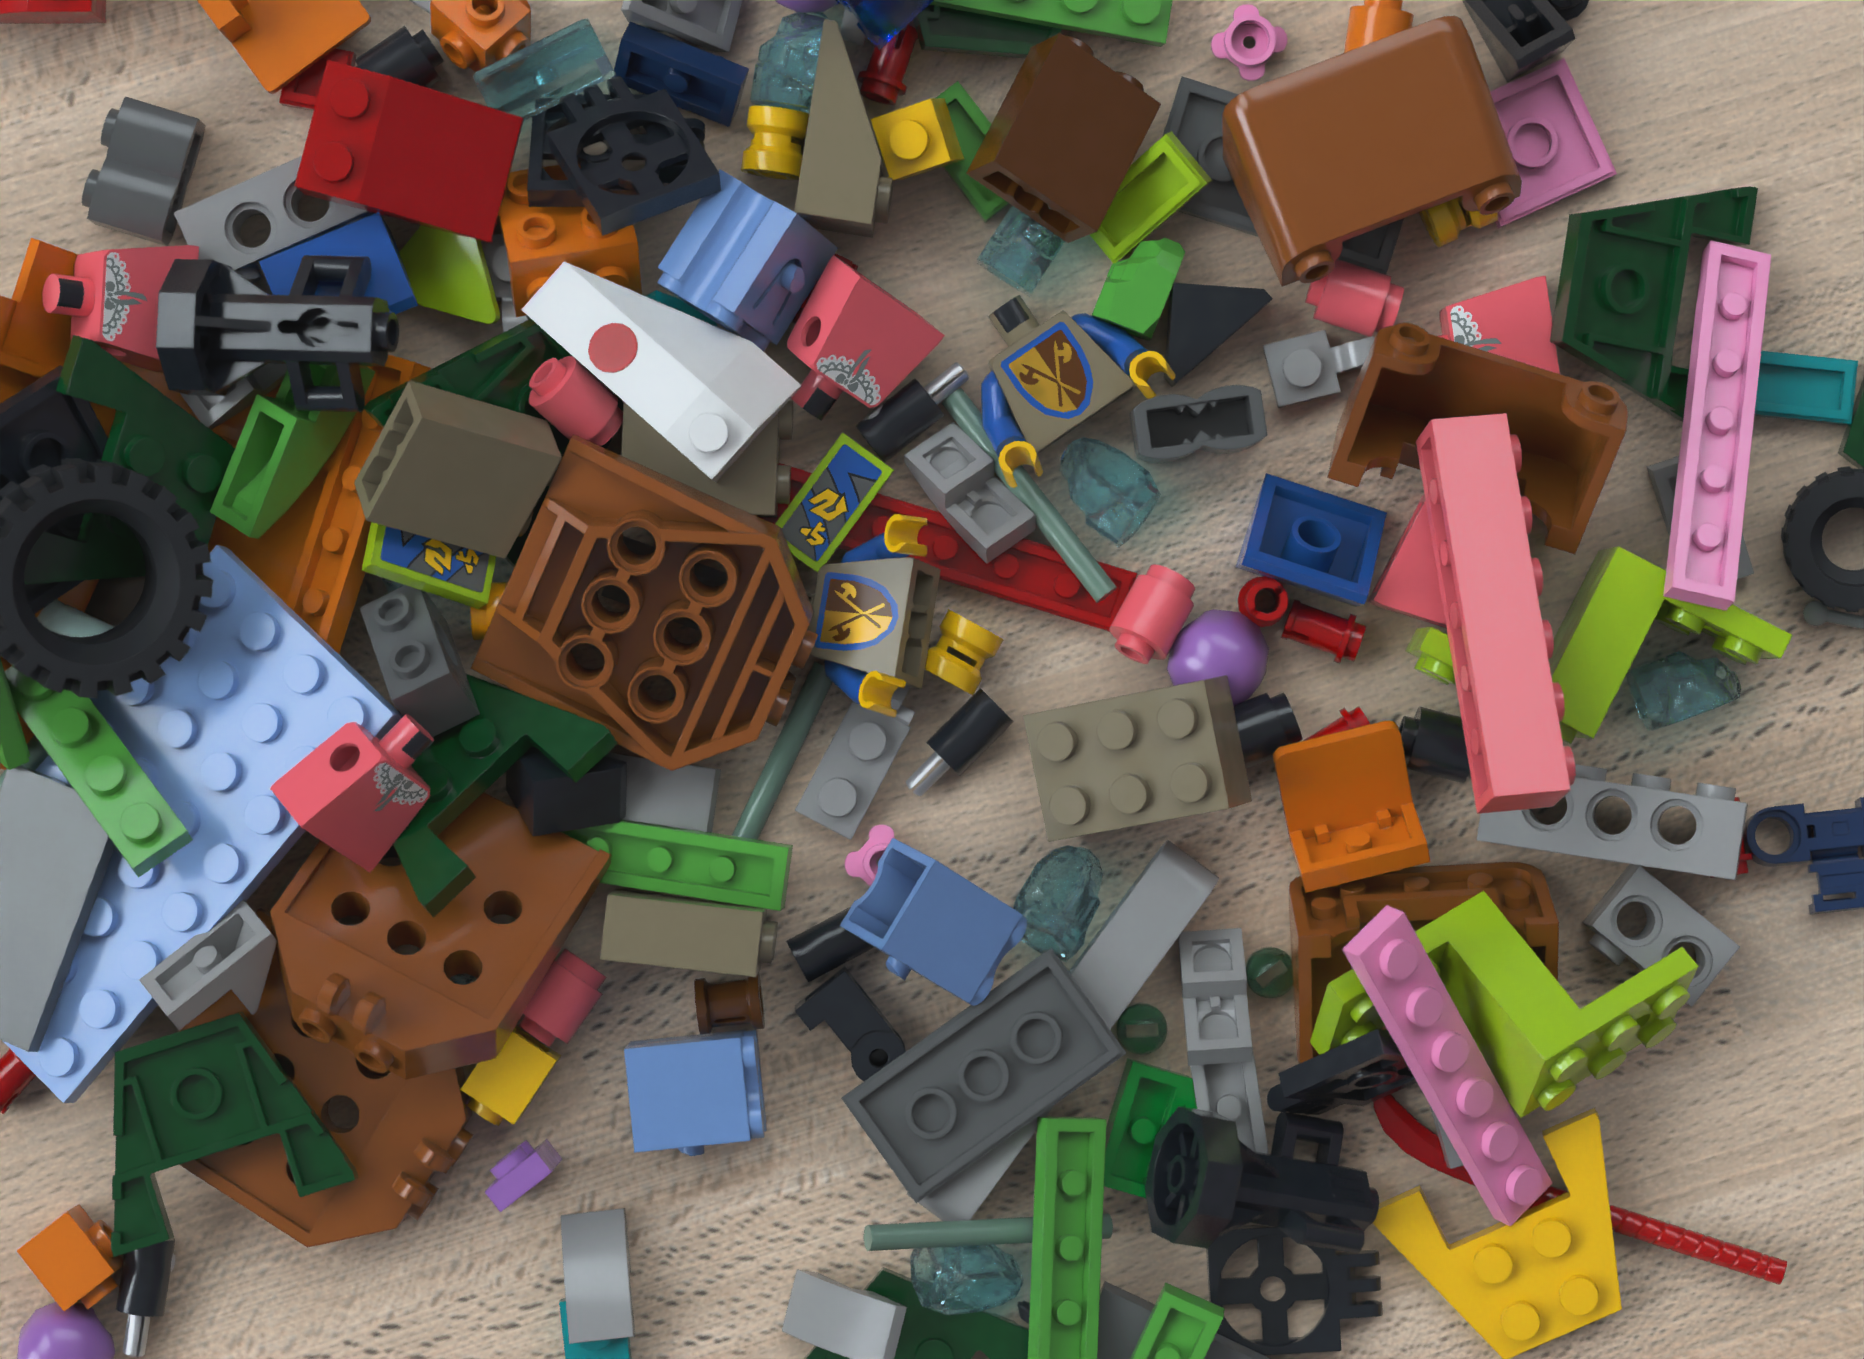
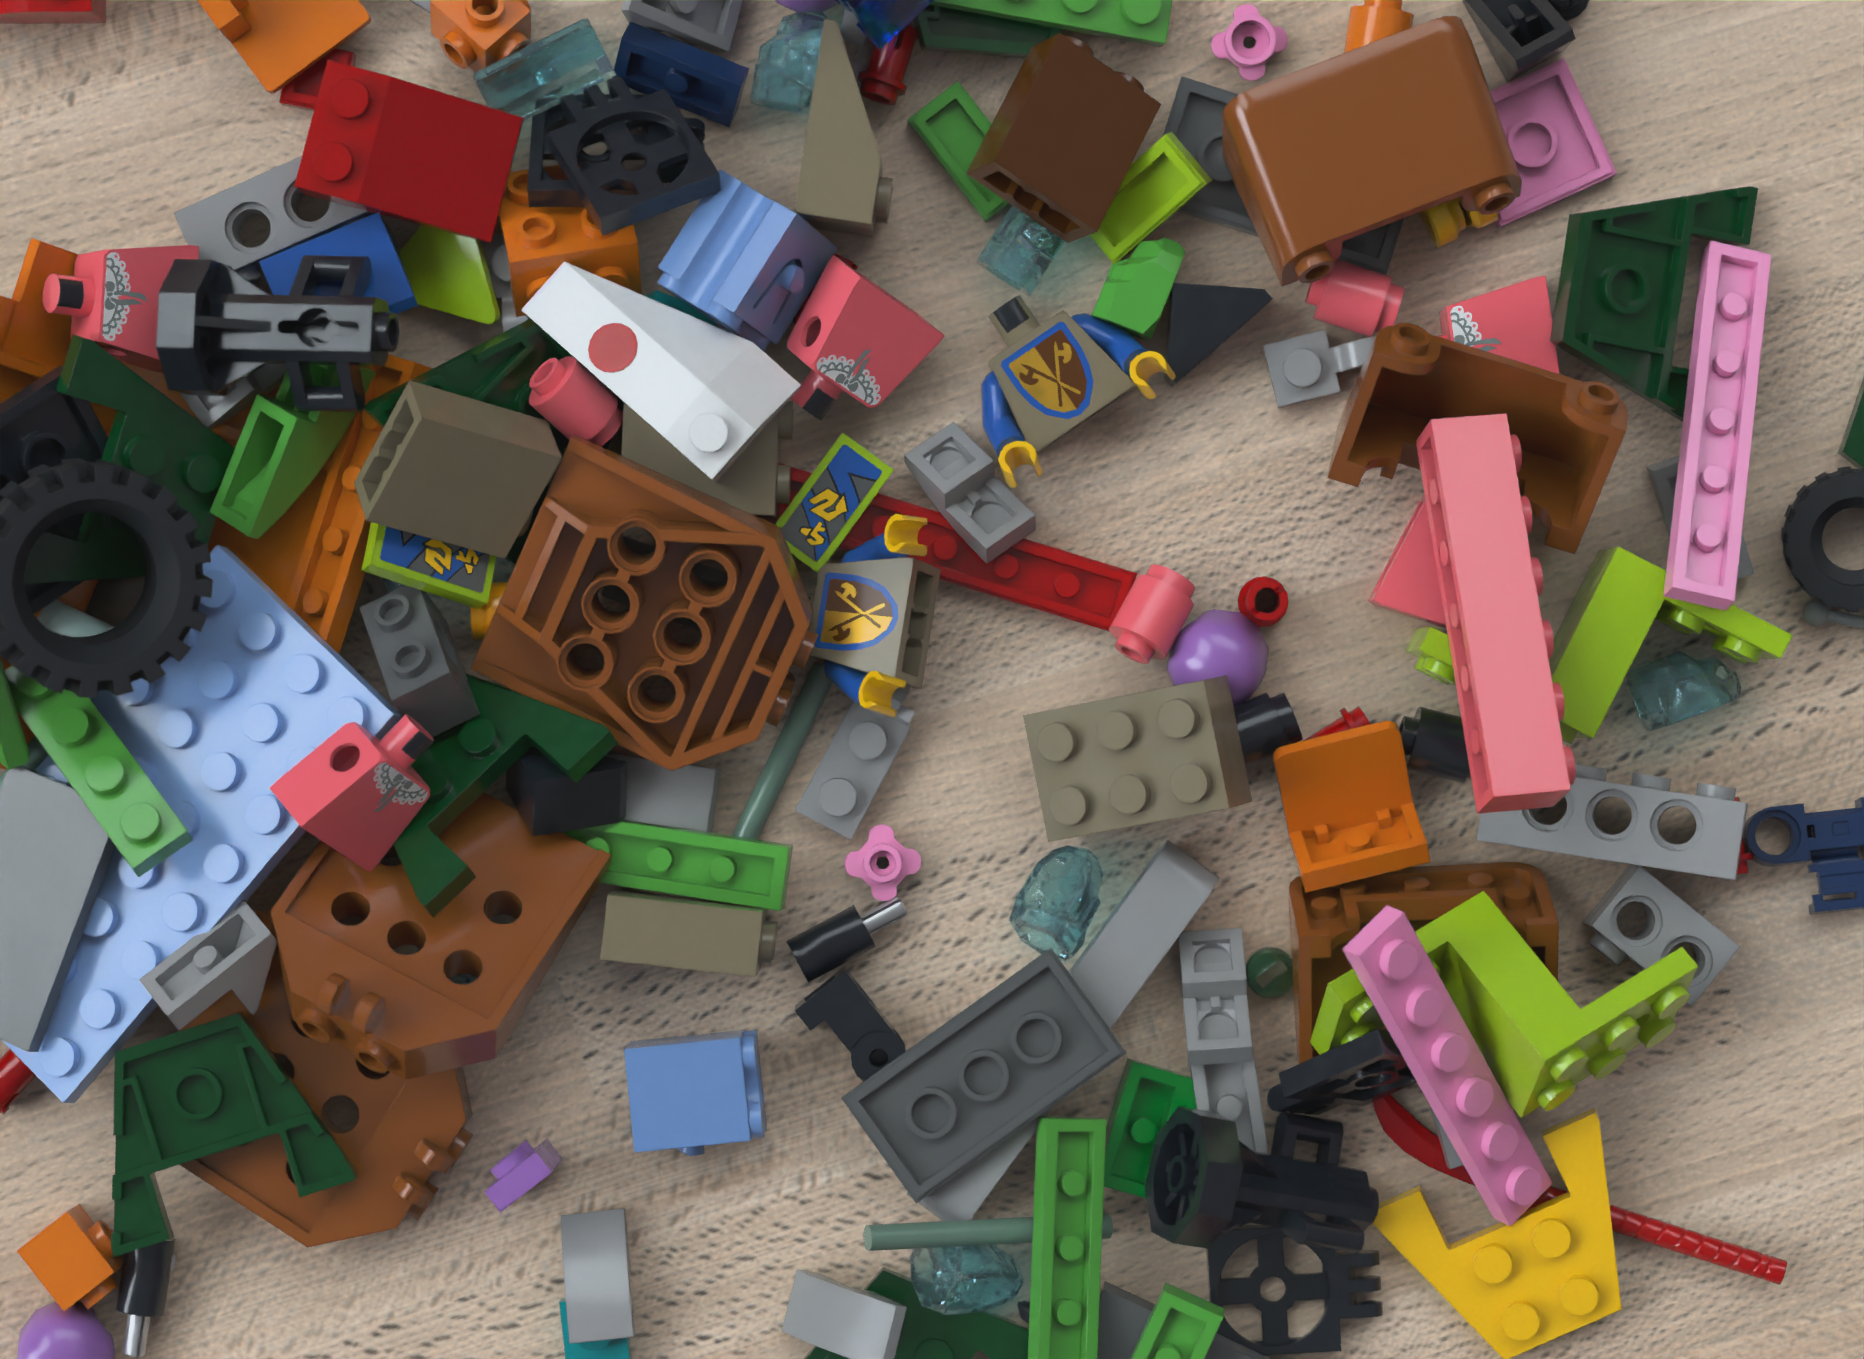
(144, 170): dark grey brick -> none
(404, 58): black brick -> none
(509, 1083): yellow brick -> none
(562, 999): coral brick -> none
(729, 1003): reddish brown bush -> none
(775, 144): yellow wheel -> none
(908, 413): black piece -> none
(917, 139): yellow brick -> none
(935, 923): medium blue piece -> none
(962, 739): black piece -> none
(970, 641): yellow wheel -> none
(1028, 492): sand green bar -> none
(1108, 488): clear light blue rock -> none
(1141, 1014): clear green hinge -> none
(1217, 422): dark grey brick -> none
(1312, 540): blue slope -> none
(1324, 631): red pin -> none
(1806, 388): teal tile -> none

